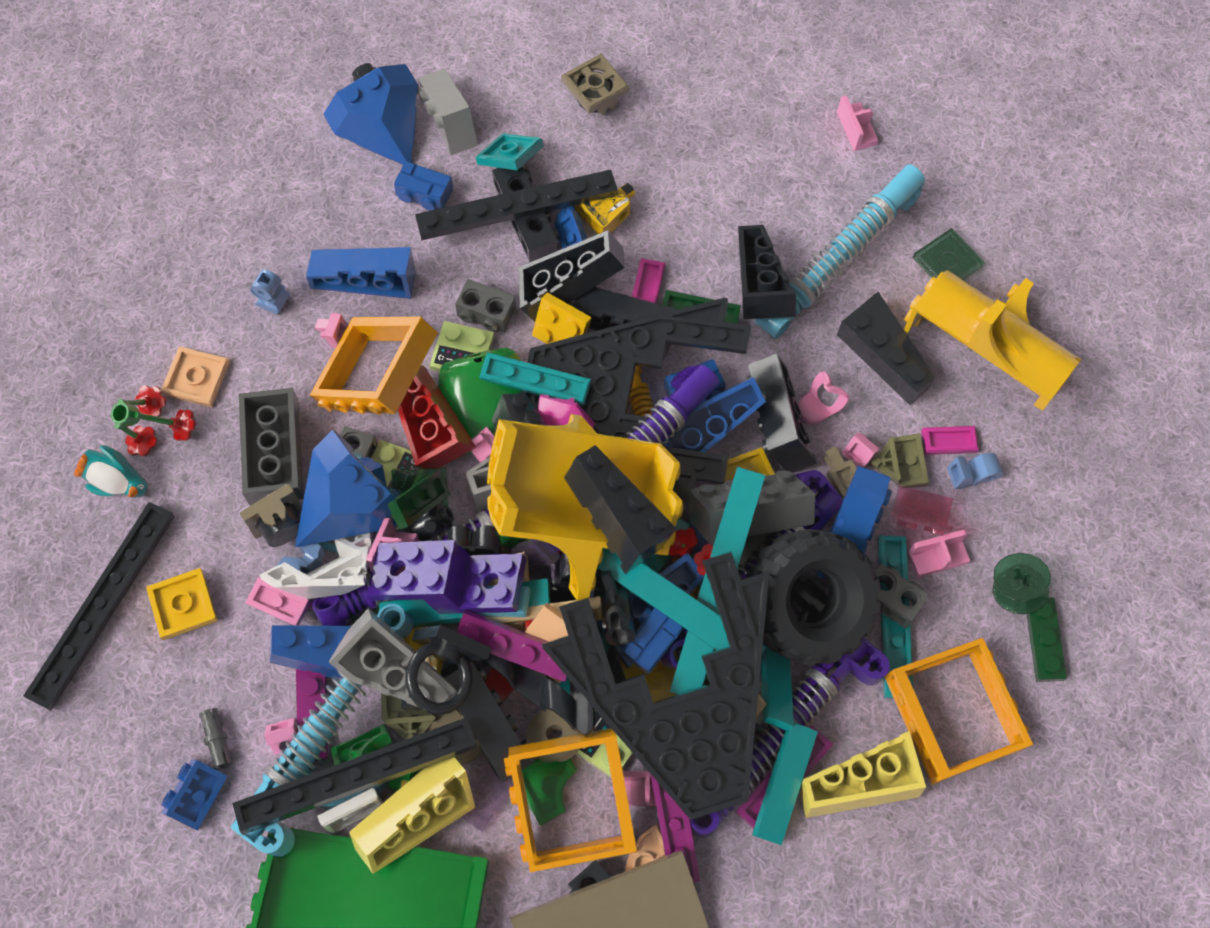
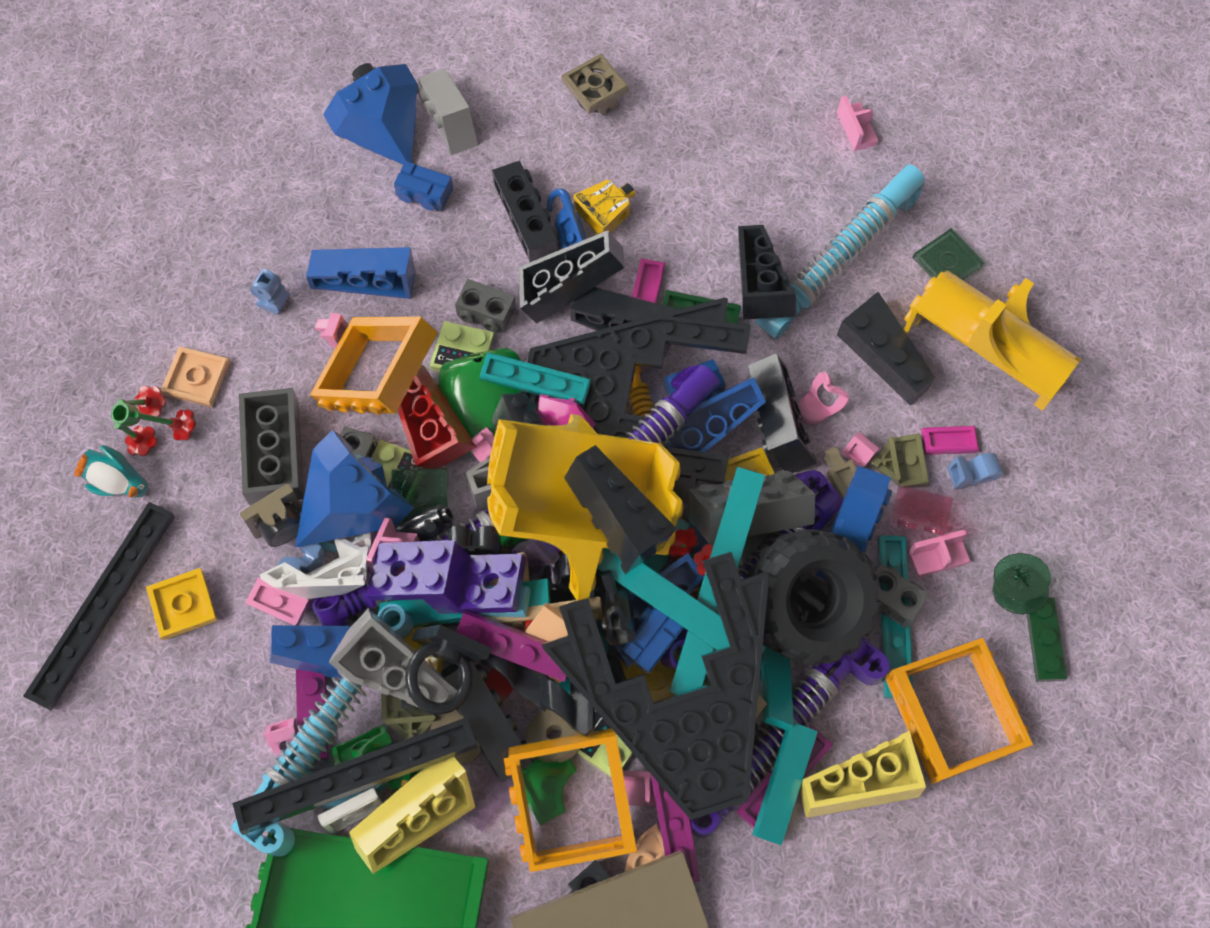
(193, 793): blue bracket -> none
(215, 738): dark grey pin -> none
(418, 499): dark green plate -> none
(509, 151): teal tile -> none
(516, 204): black plate -> none
(558, 320): yellow plate -> none

